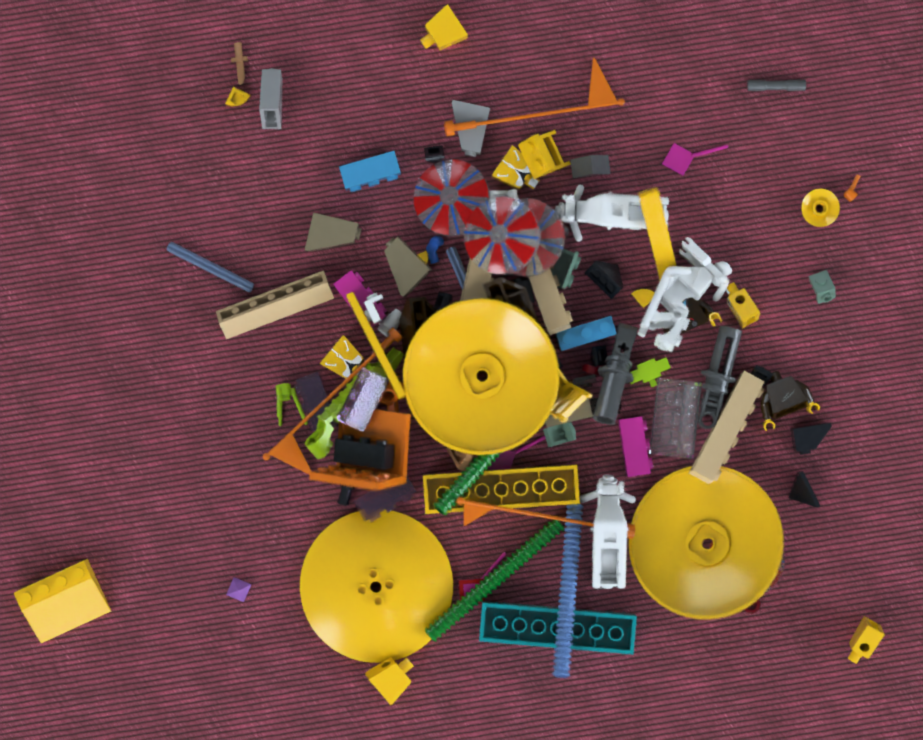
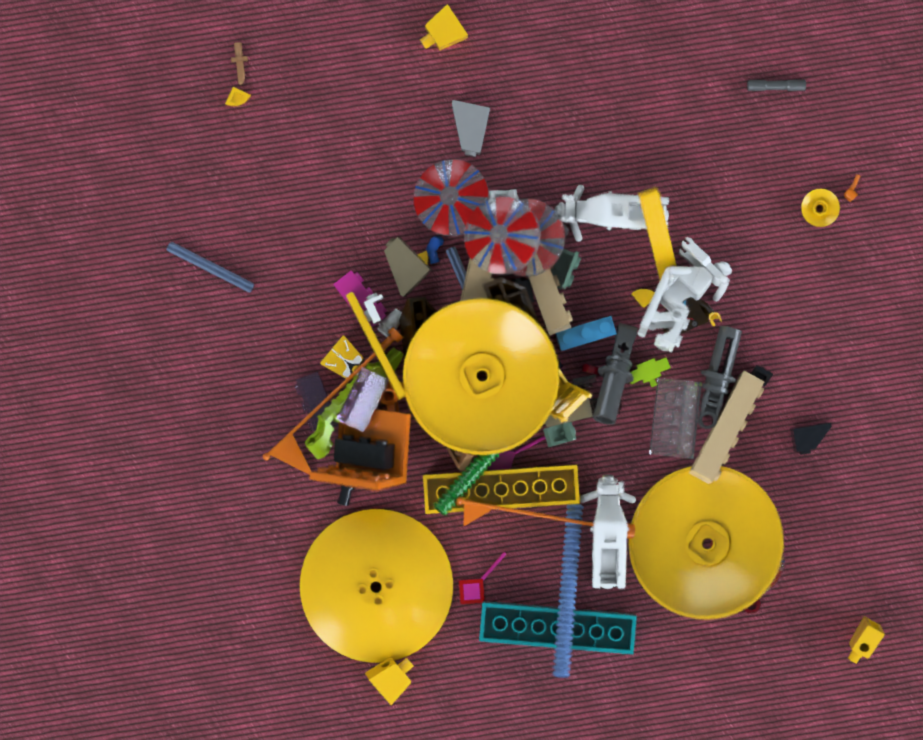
(62, 601): yellow slope -> none
(238, 589): medium lavender slope -> none
(271, 99): light grey slope -> none
(274, 304): tan brick -> none
(283, 393): lime plant -> none
(330, 232): dark tan slope -> none
(370, 171): dark azure brick -> none
(385, 499): clear purple brick -> none
(434, 154): black slope -> none
(443, 300): black slope -> none
(494, 579): green piece -> none
(514, 171): yellow torso -> none
(538, 156): yellow plate -> none
(590, 166): dark grey slope -> none
(598, 355): black slope -> none
(599, 96): orange piece -> none
(606, 277): black slope -> none
(635, 446): dark pink brick -> none
(679, 158): dark pink piece -> none
(747, 311): yellow torso -> none
(785, 397): dark brown torso -> none
(802, 491): black slope -> none
(822, 286): sand green bracket -> none

